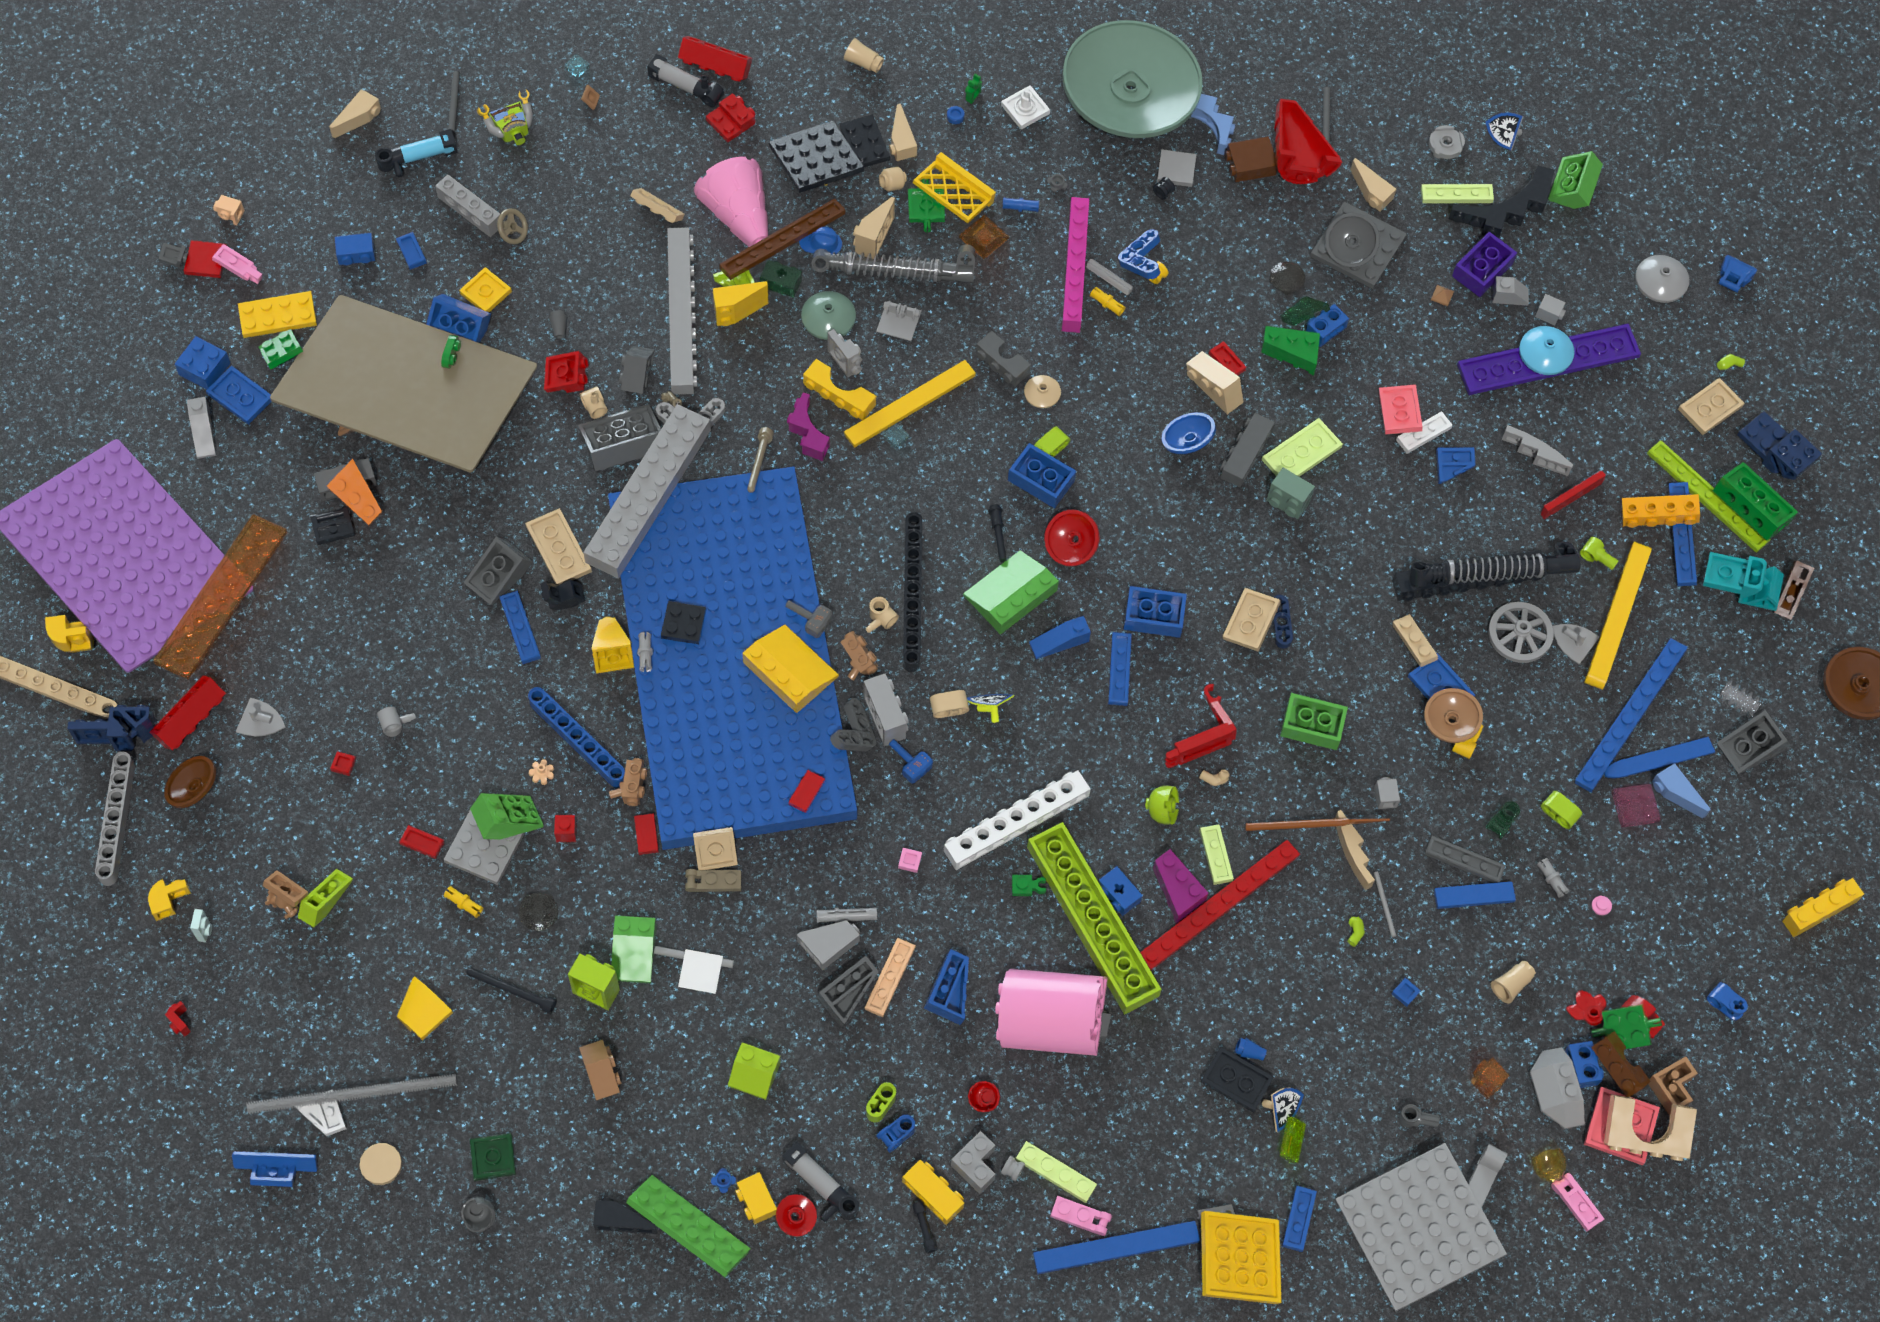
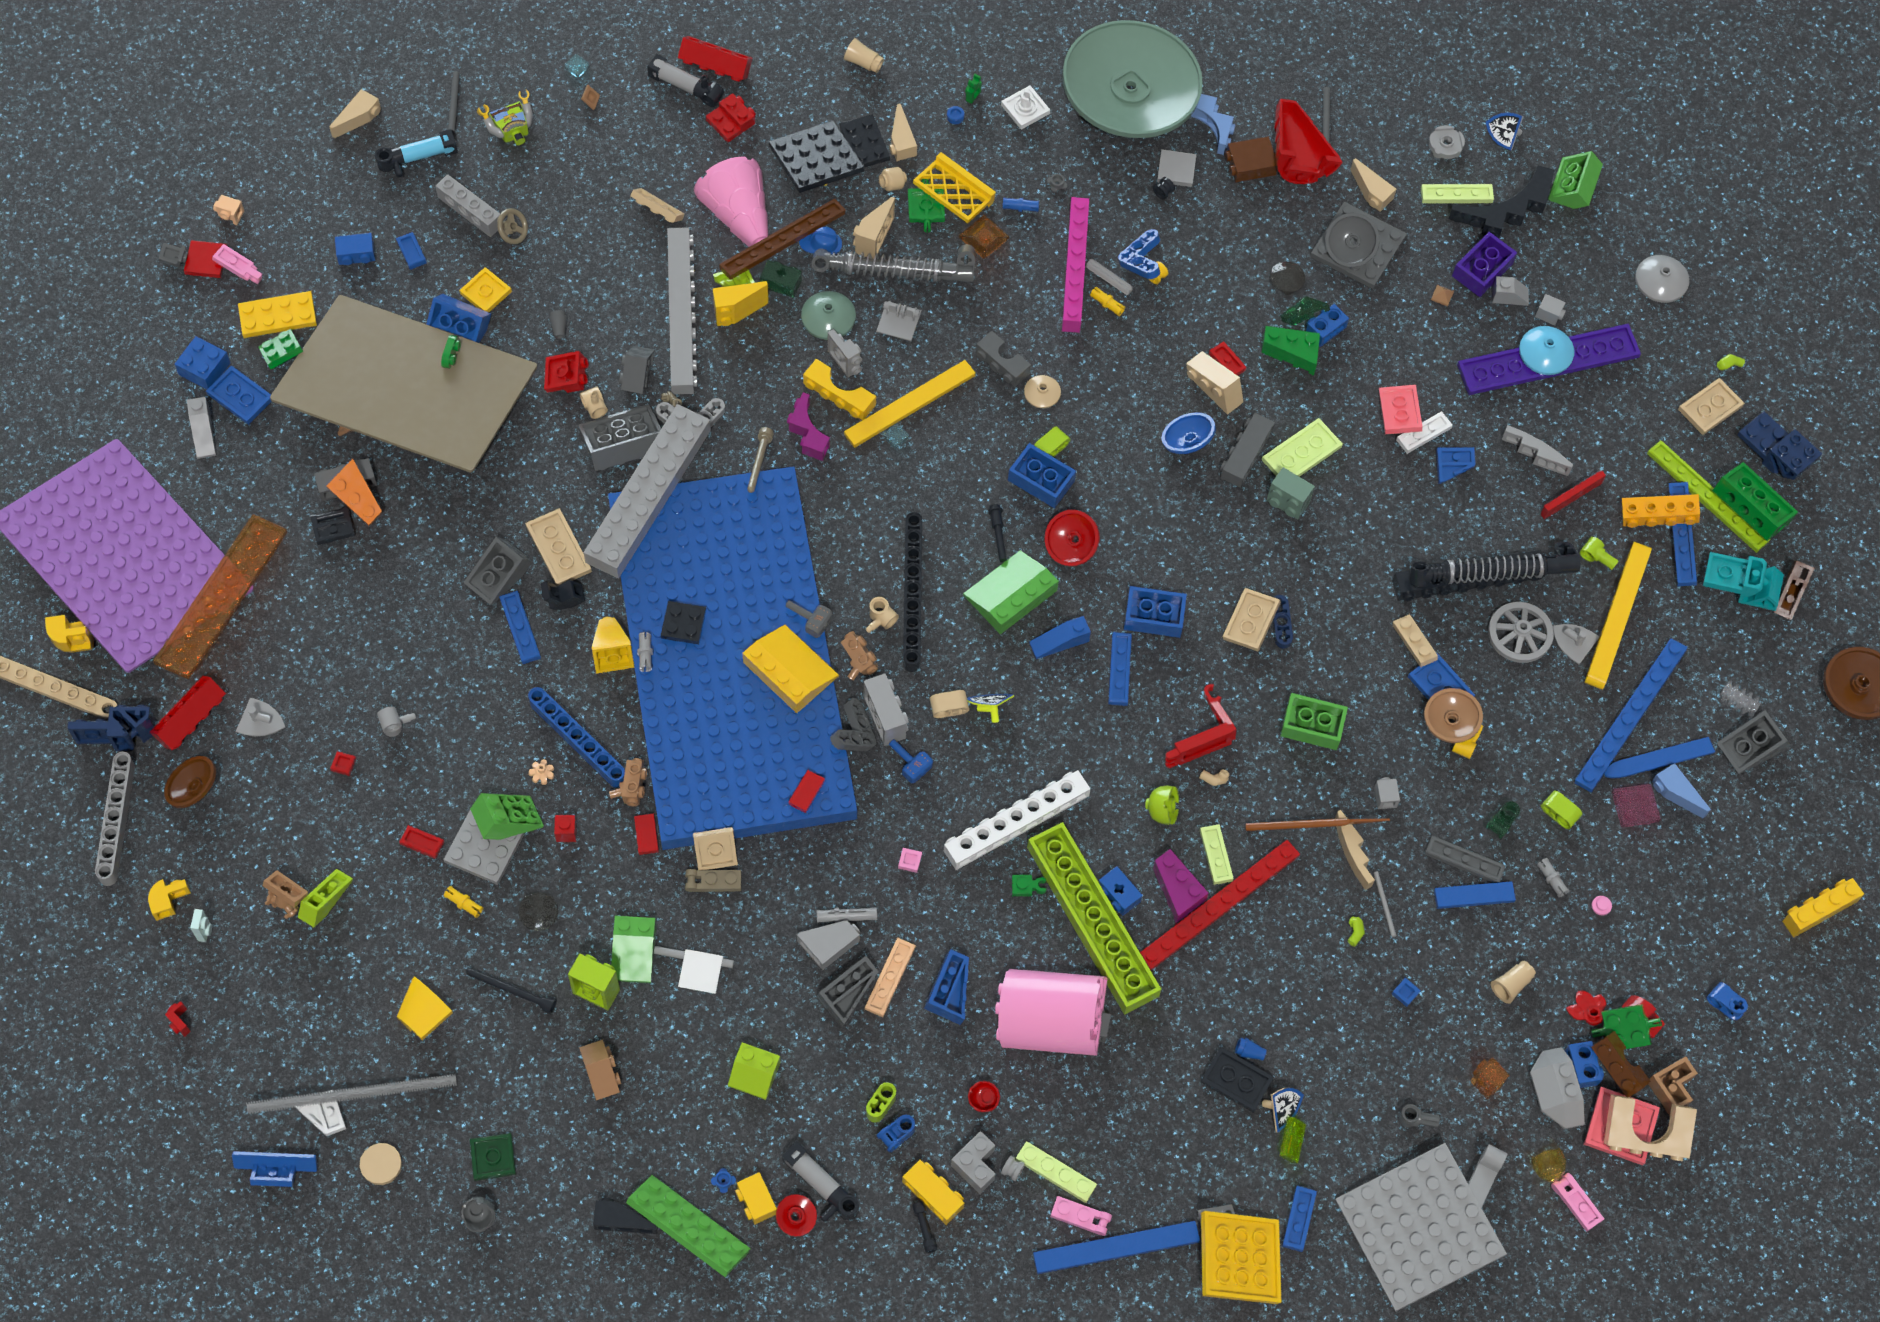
(1736, 272): blue piece -> none

